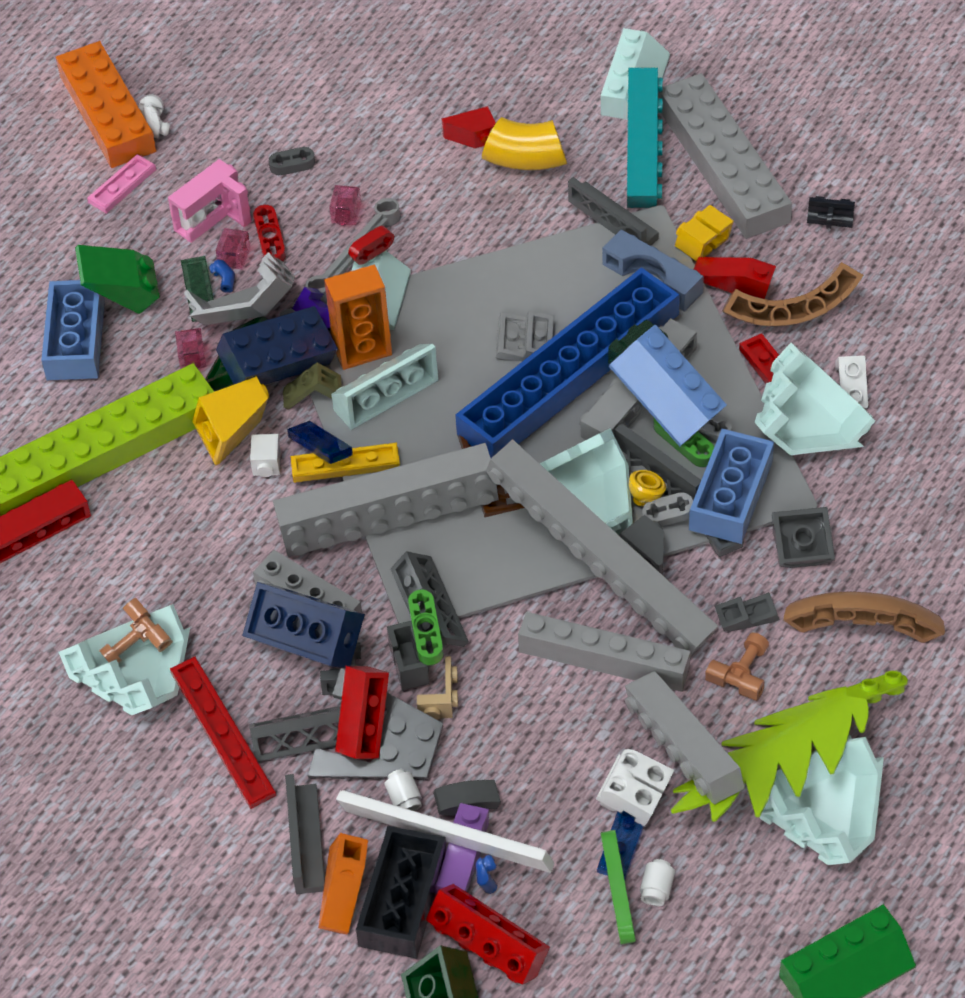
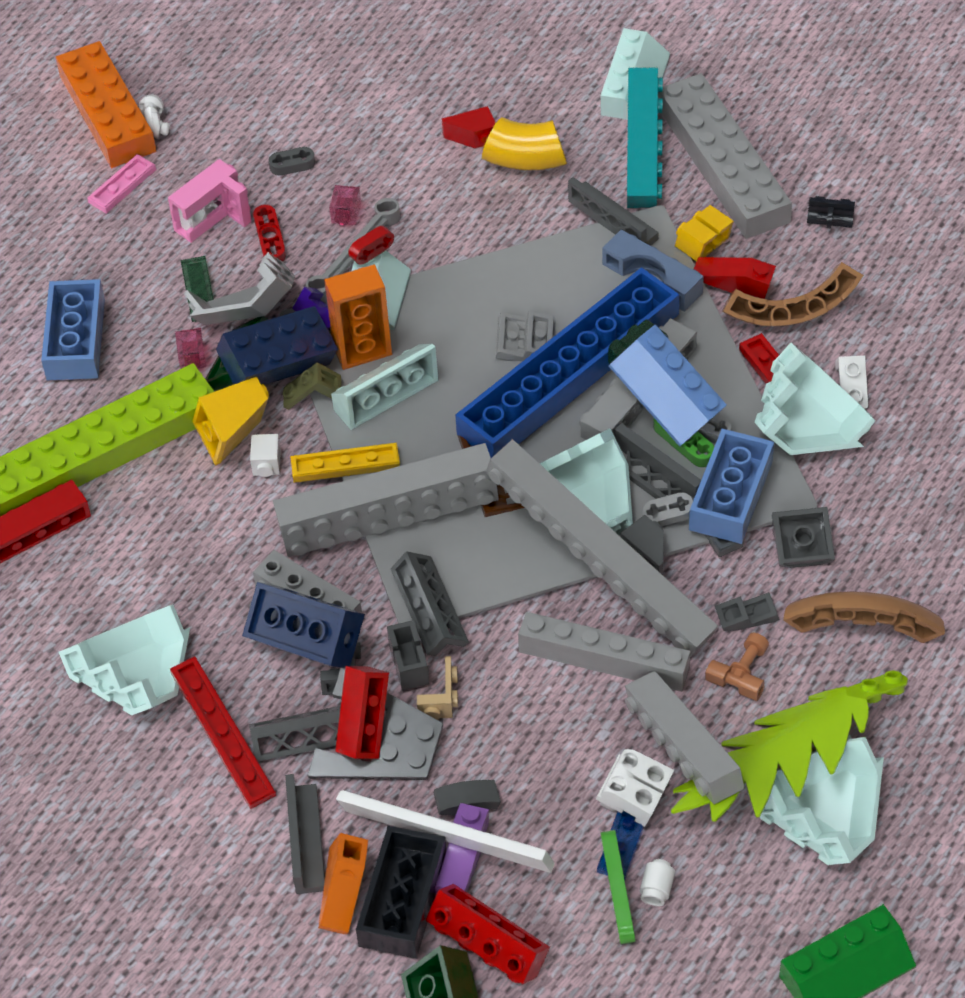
(118, 275): green slope -> none
(142, 628): nougat bar -> none
(221, 268): blue arm -> none
(233, 247): clear pink brick -> none
(320, 442): clear blue tile -> none
(403, 790): white brick -> none
(422, 637): bright green beam -> none
(484, 879): blue arm -> none
(645, 486): yellow brick -> none

